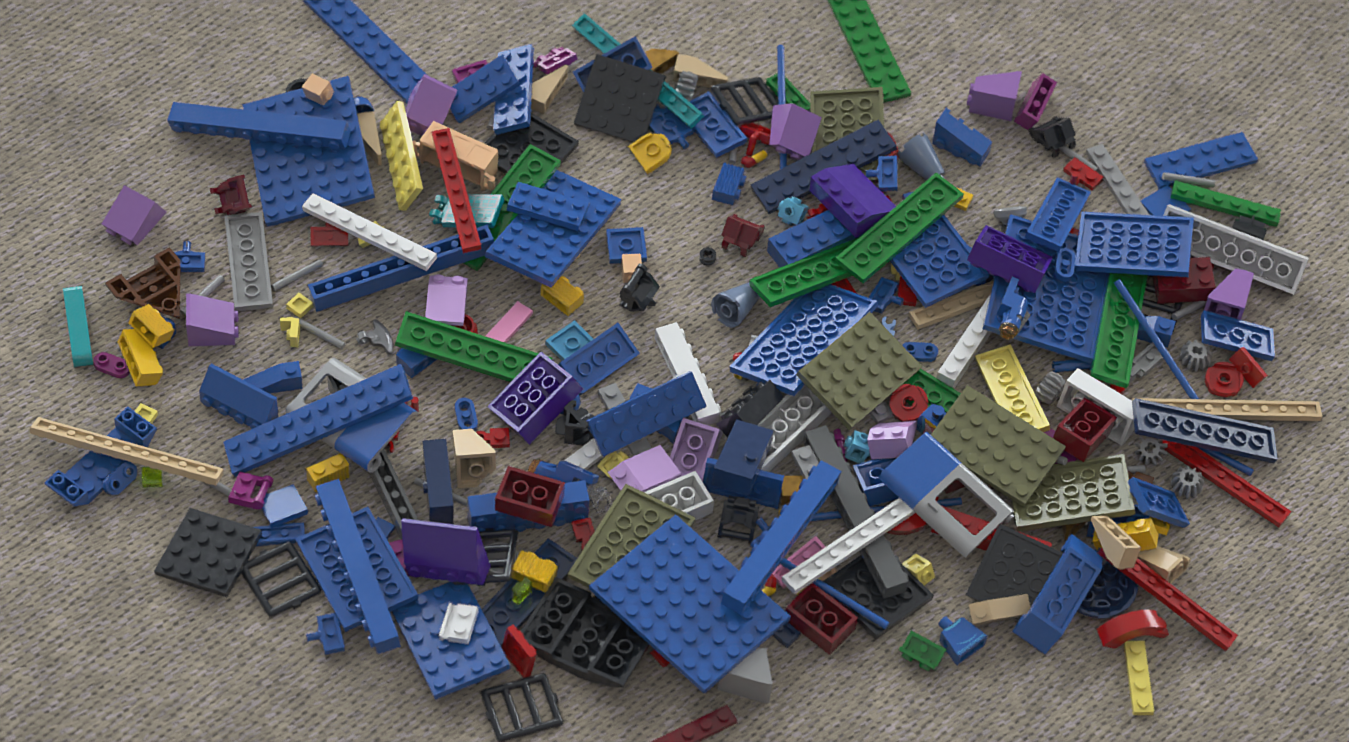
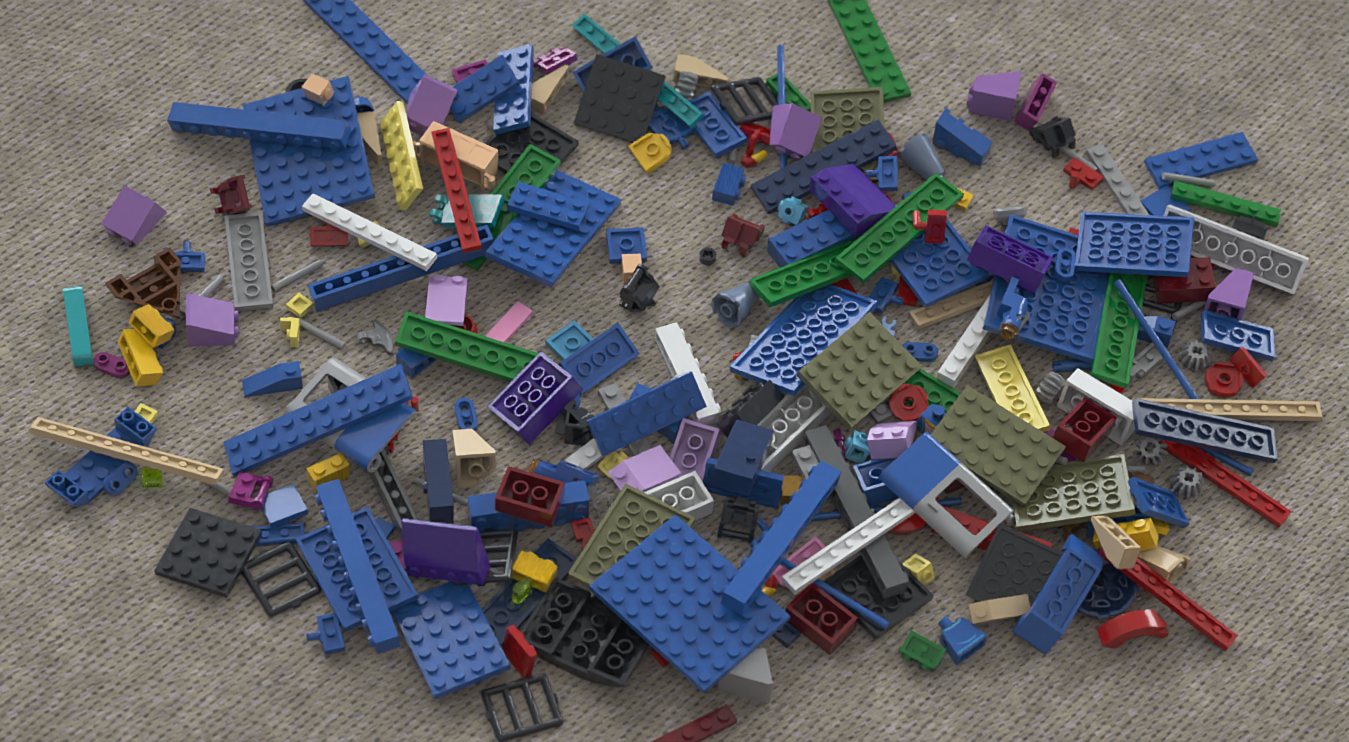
(237, 398): blue slope -> none
(458, 623): white plate -> none
(497, 437): red plate -> none
(563, 295): yellow brick -> none
(662, 59): pearl gold slope -> none
(934, 226): none -> red plate
(1057, 215): blue plate -> none
(1138, 678): light yellow plate -> none

